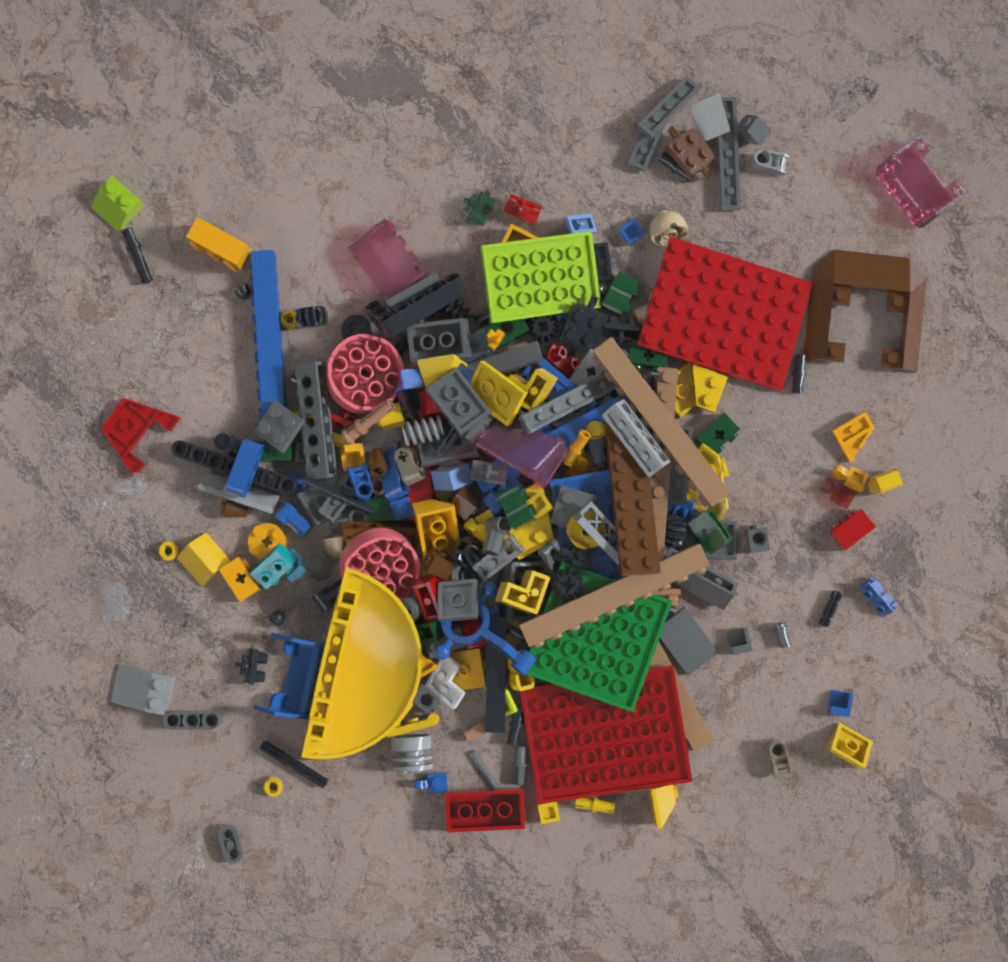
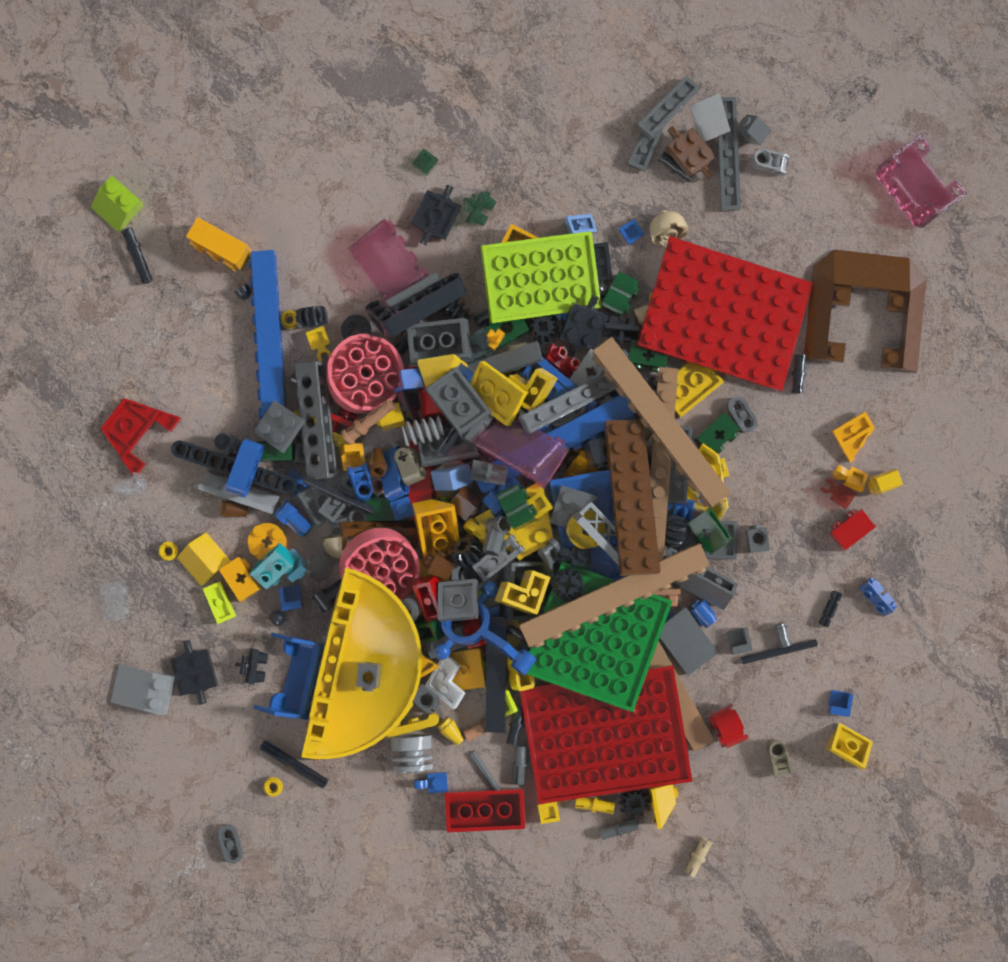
(183, 722): dark grey beam -> none
(194, 672): none -> black plate
(219, 602): none -> neon yellow plate
(291, 597): none -> blue panel
(318, 341): none -> yellow plate
(374, 669): none -> dark grey brick
(425, 162): none -> clear green tile
(436, 215): none -> black plate
(449, 729): none -> yellow cone
(522, 209): red hips -> none
(576, 448): light orange pin -> none
(596, 430): yellow plate -> none
(619, 829): none -> dark grey axle
(635, 809): none -> black gear
(636, 438): light grey fence -> none
(698, 856): none -> tan pin
(703, 613): none -> blue brick
(707, 387): yellow wing -> none
(728, 726): none -> red brick
(744, 413): none -> flat silver plate
(779, 651): none -> black bar

